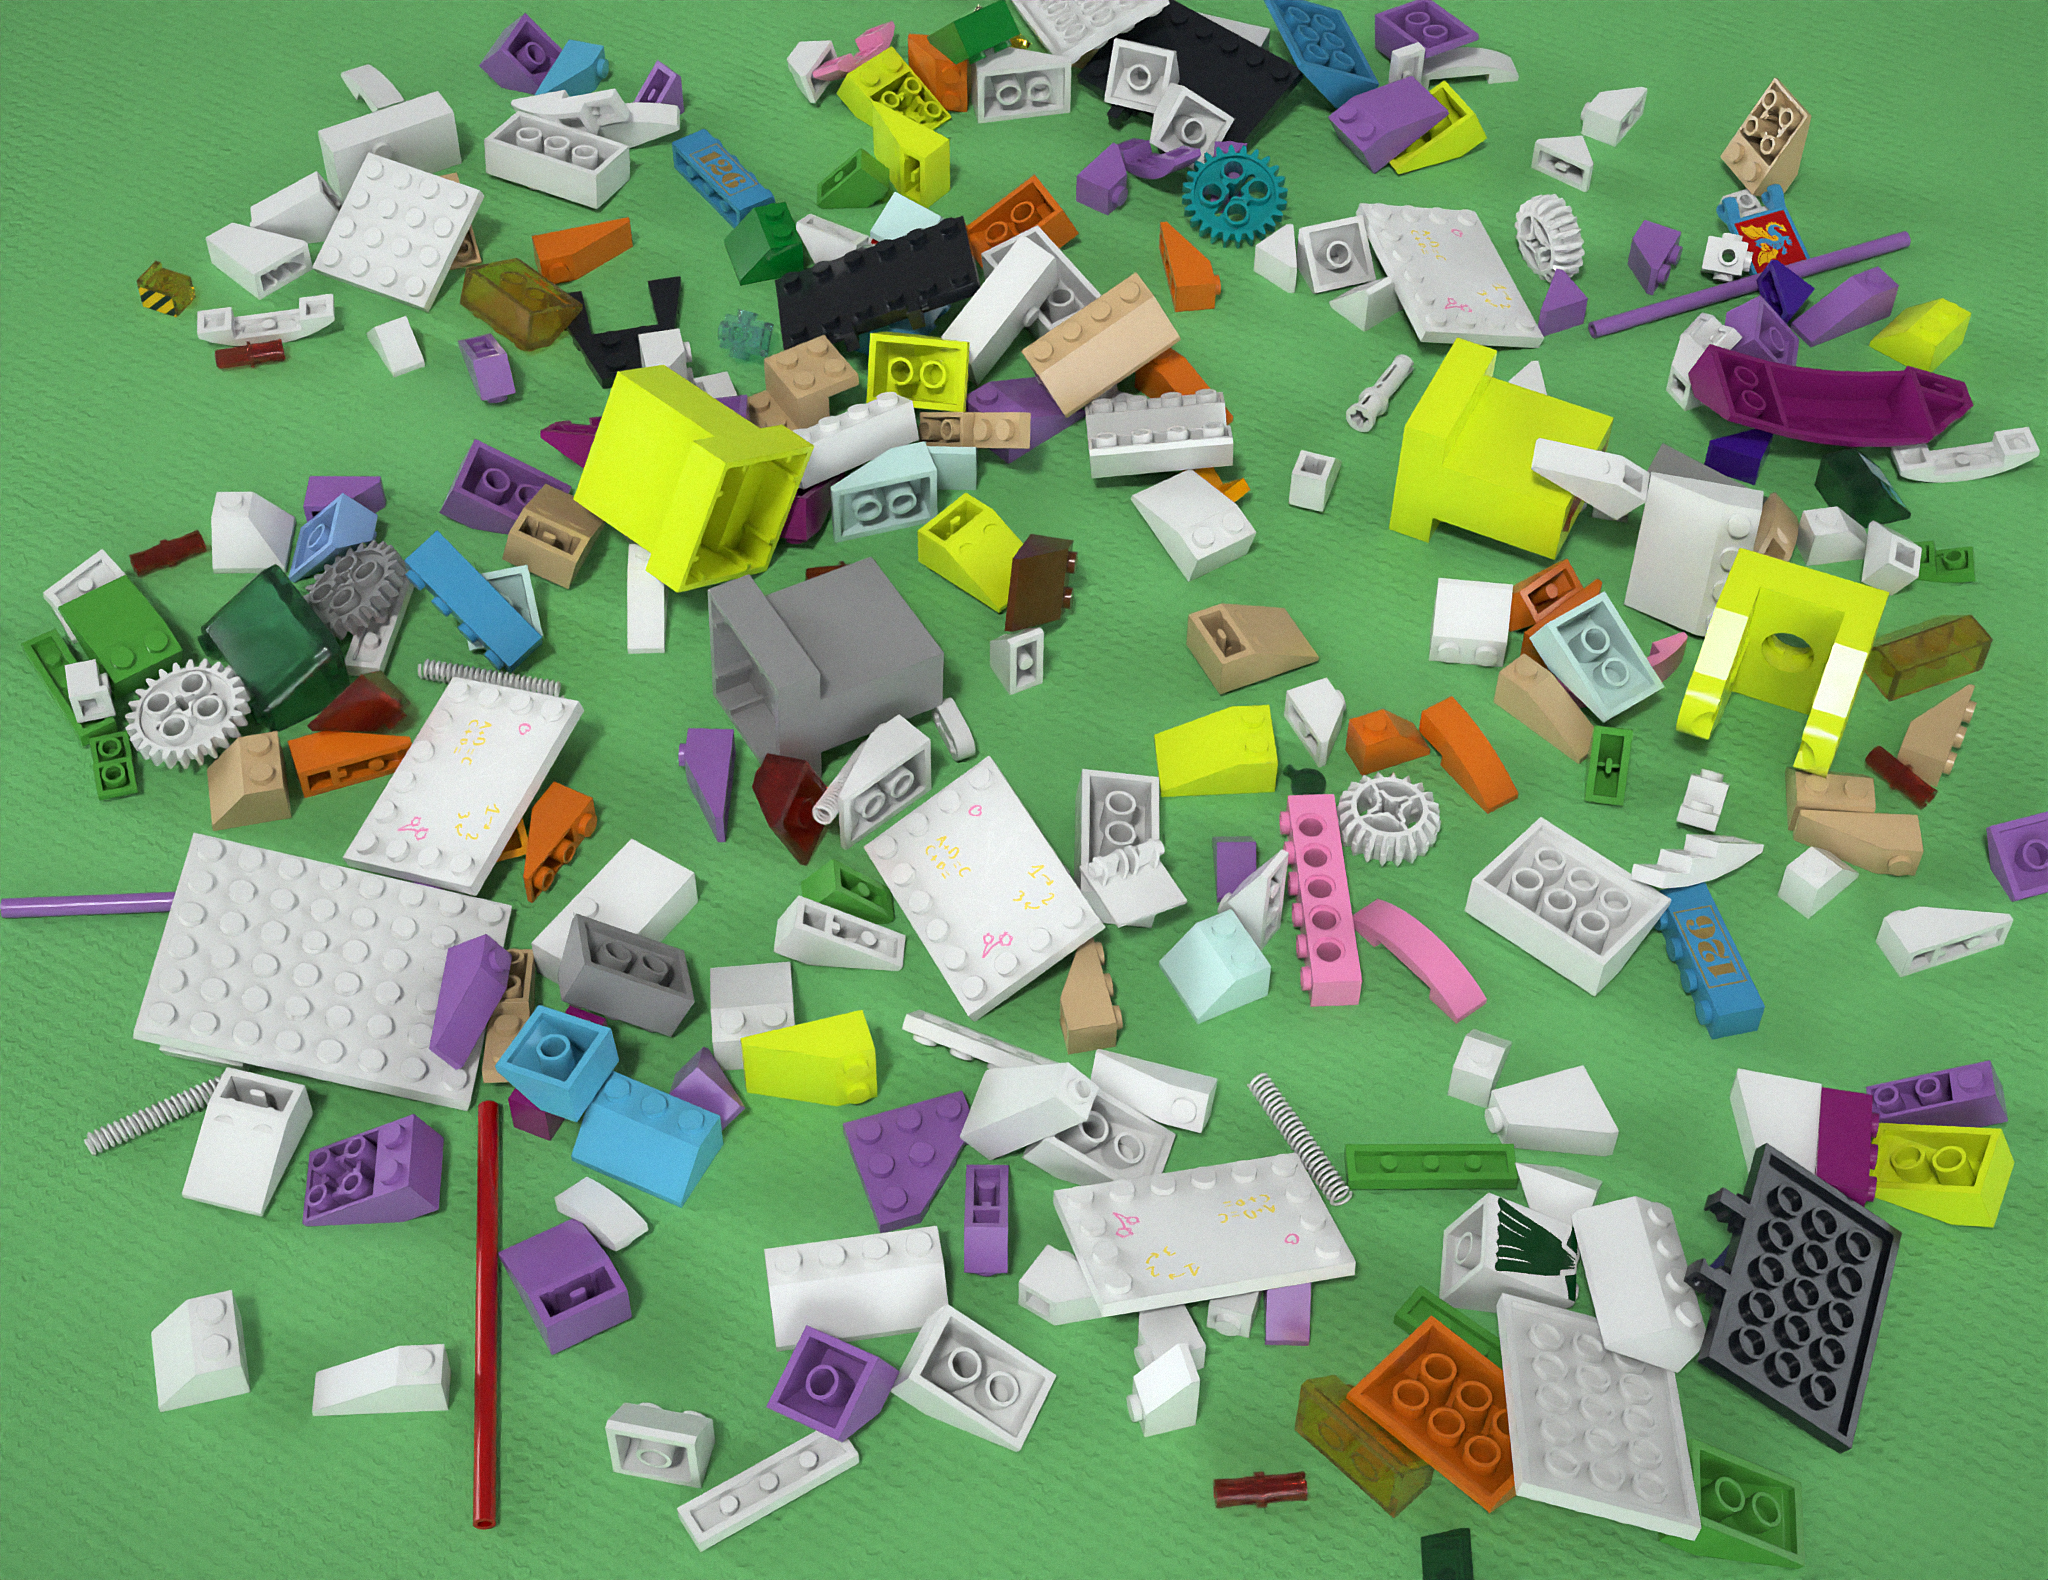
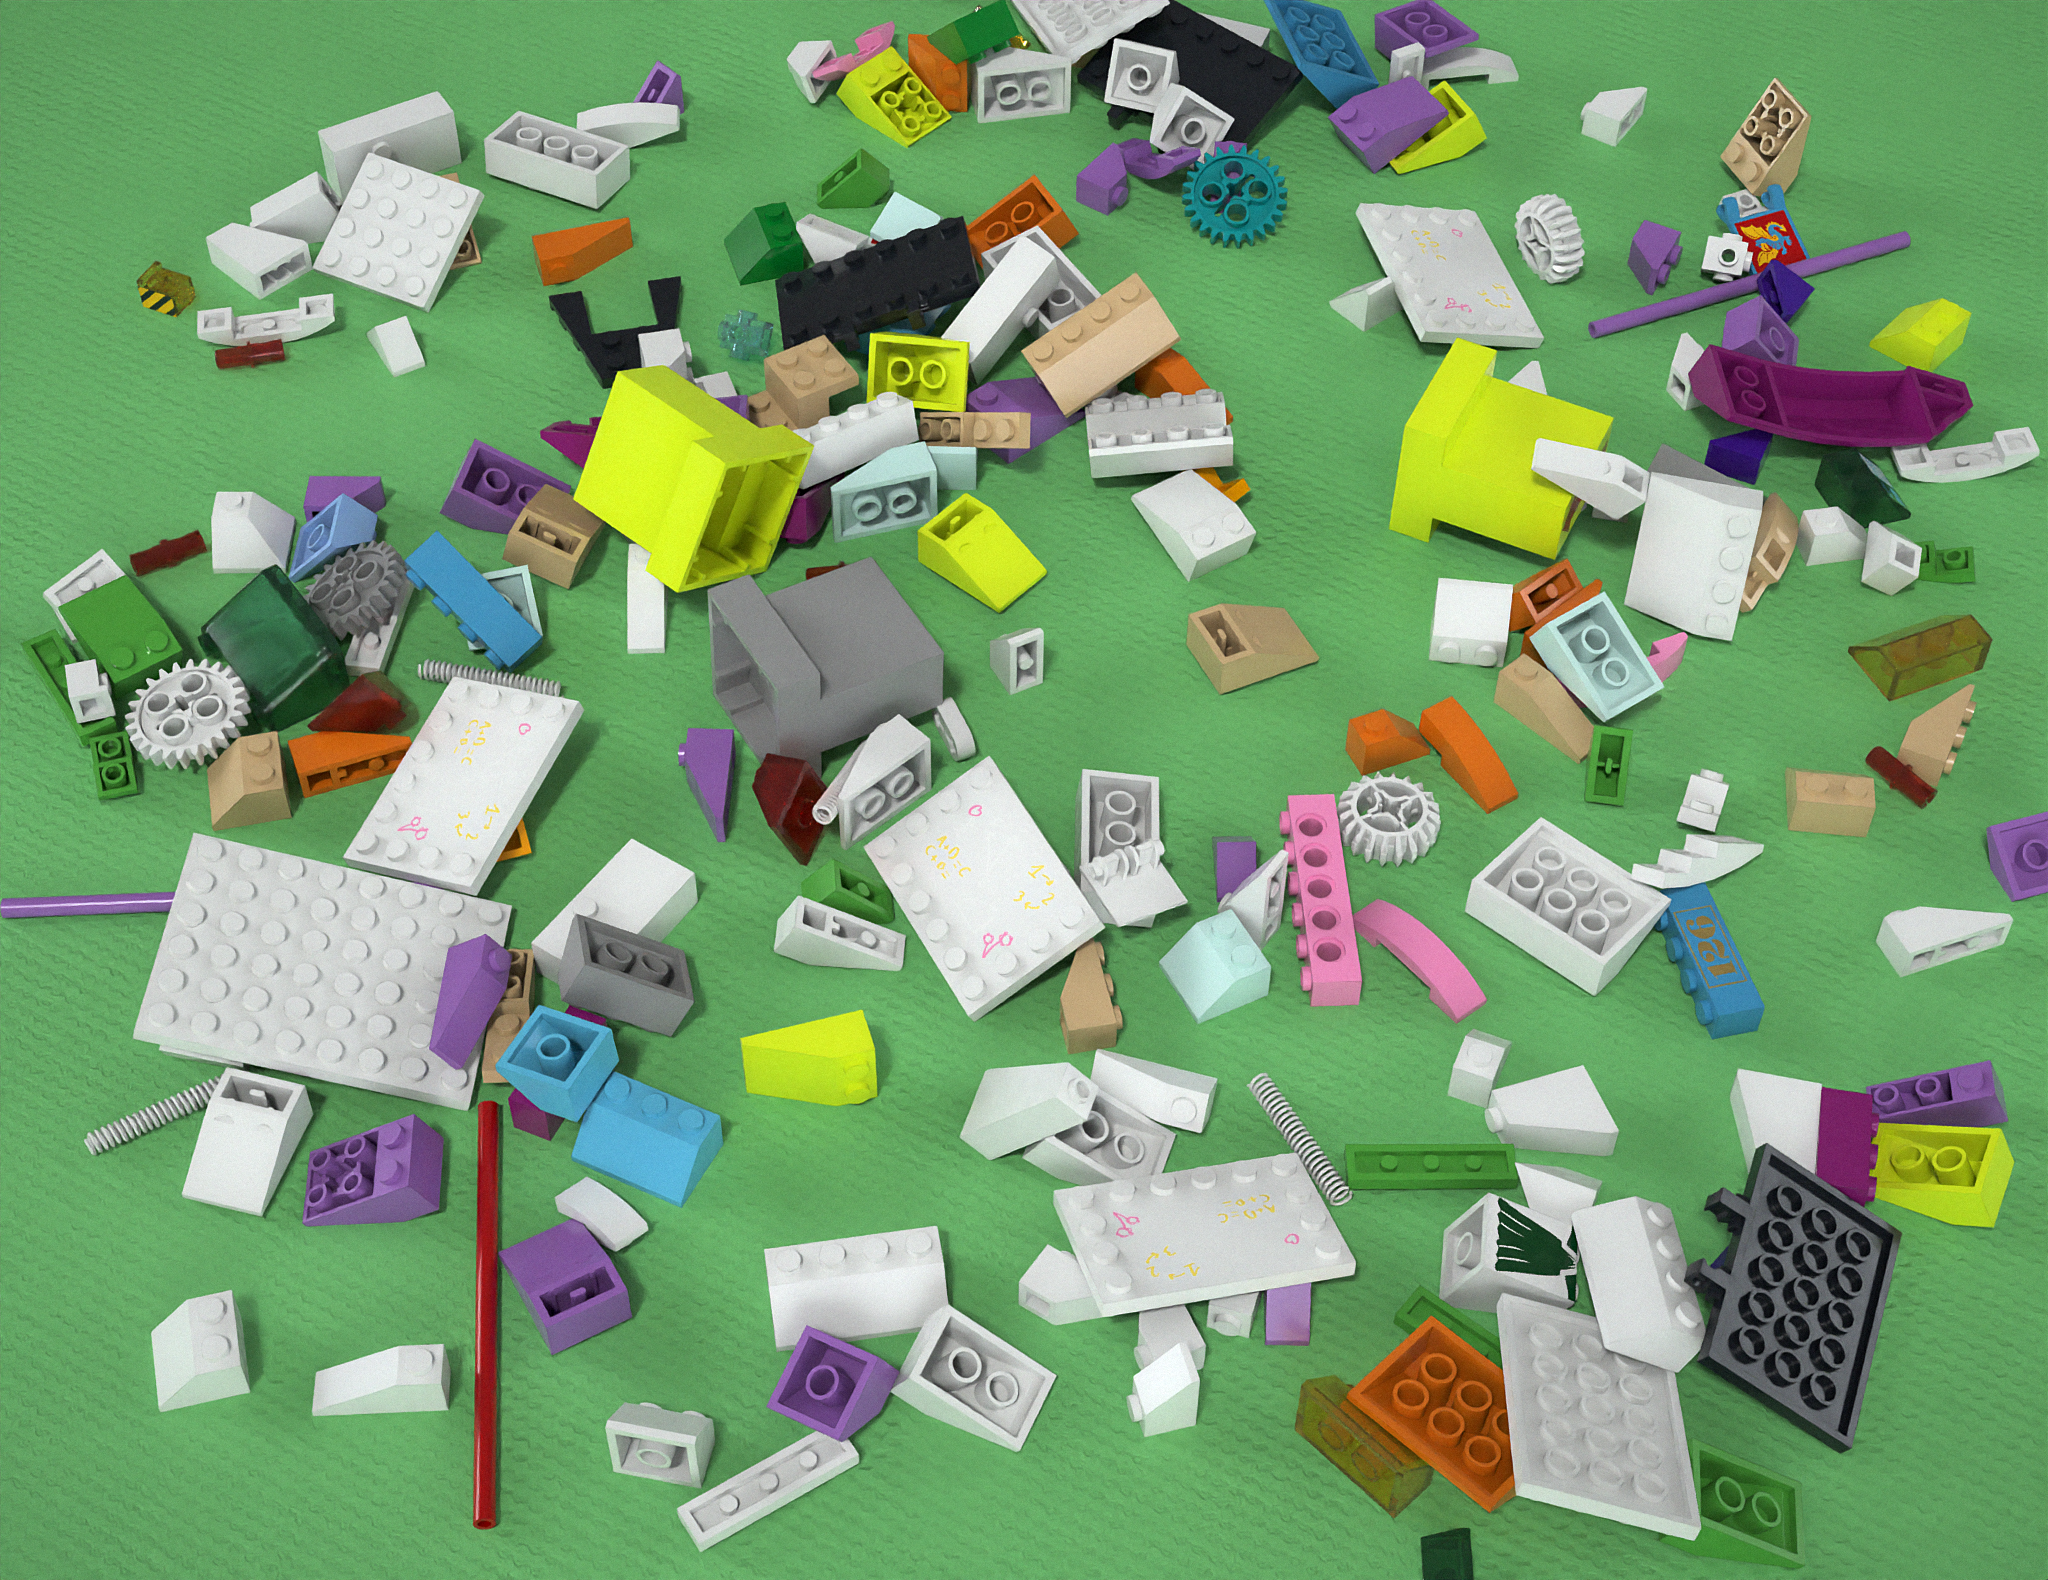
(372, 86): white slope -> none
(487, 367): medium lavender slope -> none
(518, 302): clear yellow slope -> none
(521, 56): medium lavender slope -> none
(556, 829): orange slope -> none
(576, 69): medium azure slope -> none
(580, 112): white slope -> none
(707, 1087): medium lavender slope -> none
(719, 176): dark azure brick -> none
(748, 1003): white slope -> none
(907, 1156): medium lavender plate -> none
(913, 153): neon yellow slope -> none
(968, 1043): white plate -> none
(986, 1220): medium lavender slope -> none
(1040, 582): reddish brown slope -> none
(1187, 272): orange slope -> none
(1219, 754): neon yellow slope -> none
(1260, 1489): clear red pin -> none
(1277, 258): white slope -> none
(1305, 781): clear green piece -> none
(1313, 480): white slope -> none
(1316, 717): white slope -> none
(1335, 254): white slope -> none
(1374, 400): white pin -> none
(1563, 305): medium lavender slope -> none
(1564, 160): white slope -> none
(1709, 330): white slope -> none
(1747, 658): neon yellow brick -> none
(1814, 880): white slope -> none
(1850, 306): medium lavender slope -> none
(1867, 840): tan slope -> none

